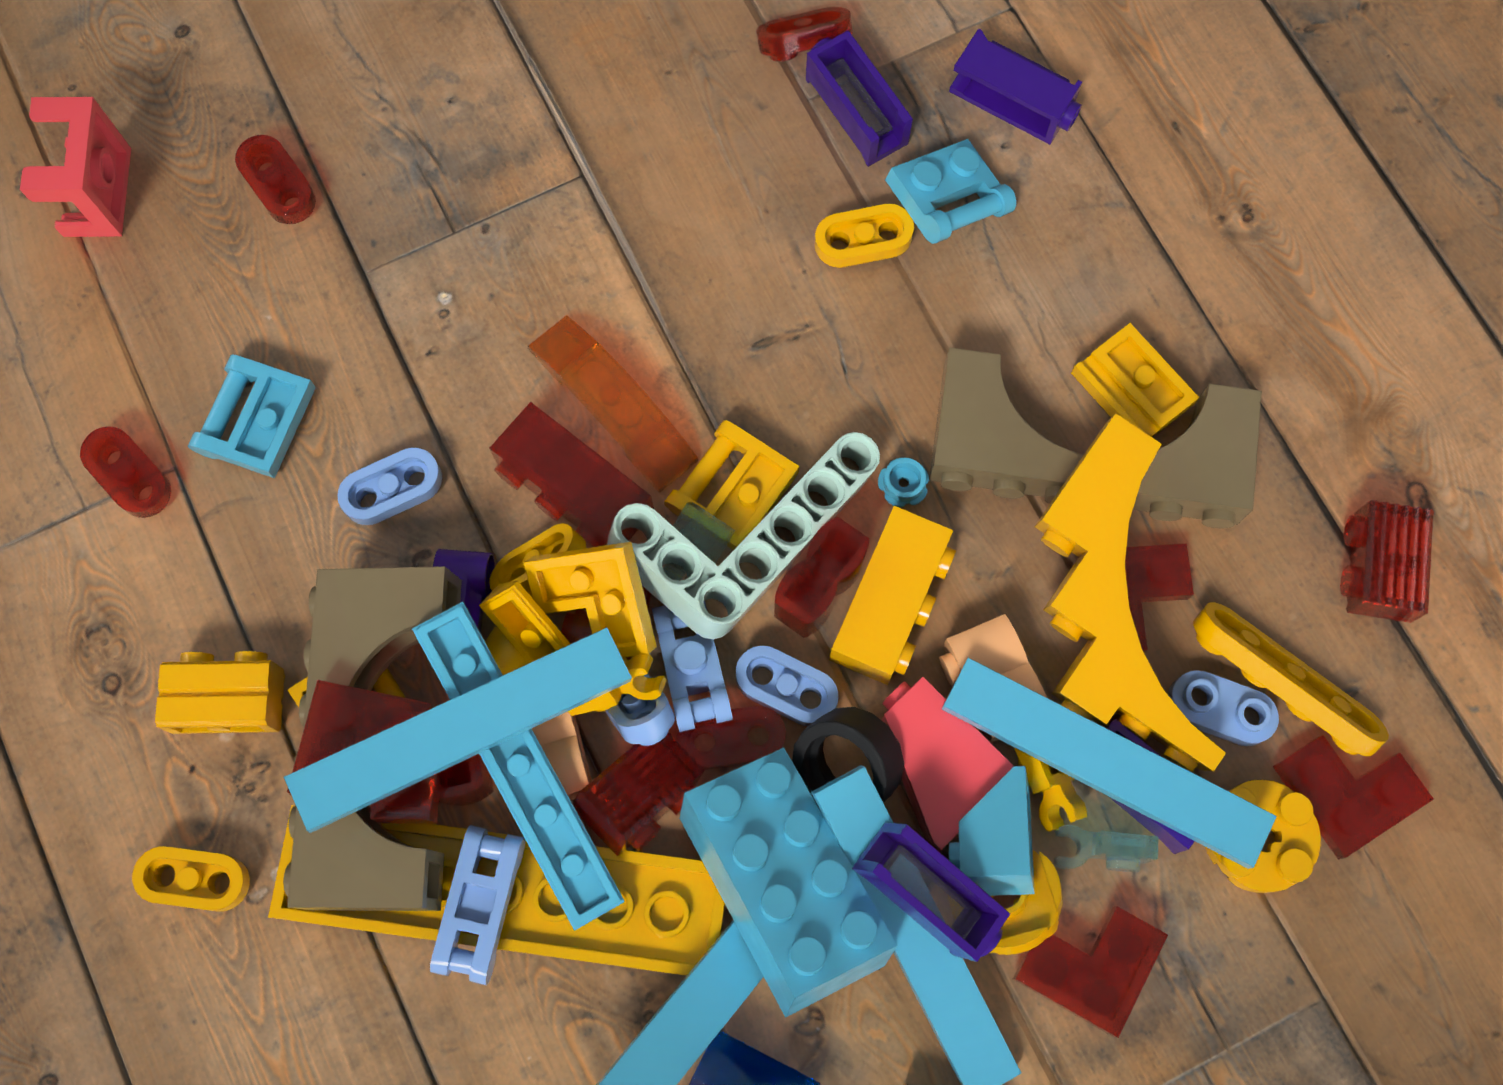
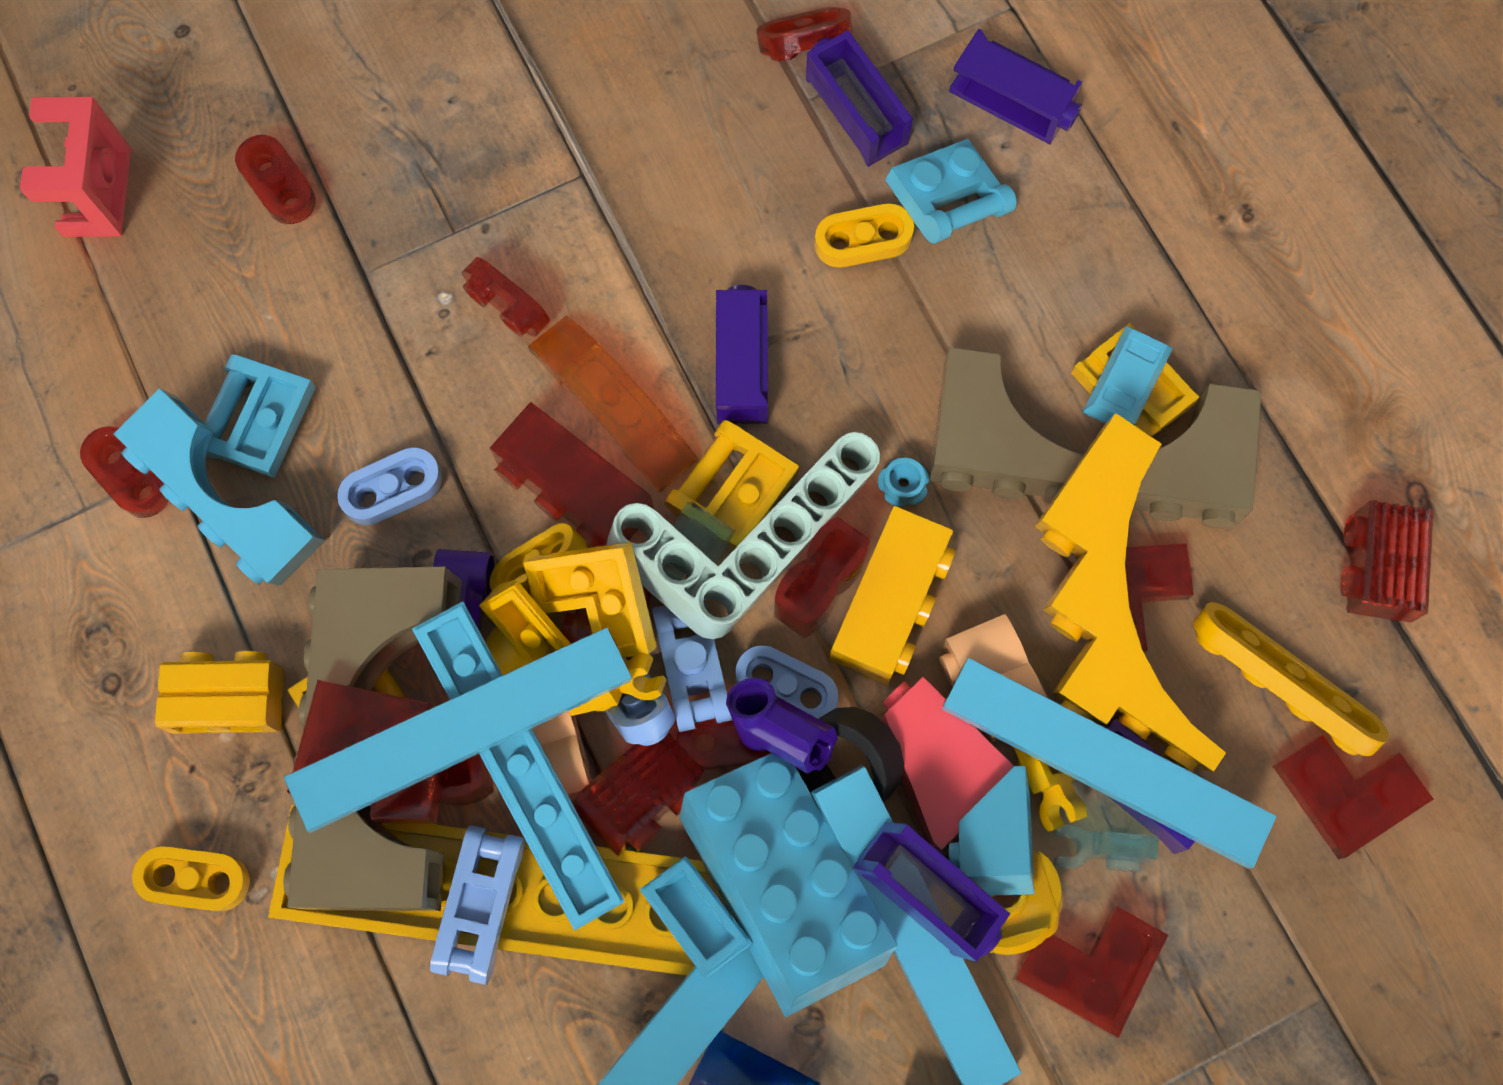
(174, 446): none -> medium azure arch
(517, 307): none -> clear red plate
(695, 917): none -> medium azure tile
(742, 355): none -> dark purple window
(778, 726): none -> dark purple piece
(1128, 377): none -> medium azure tile
(1225, 708): light blue plate -> none
(1295, 844): yellow plate -> none

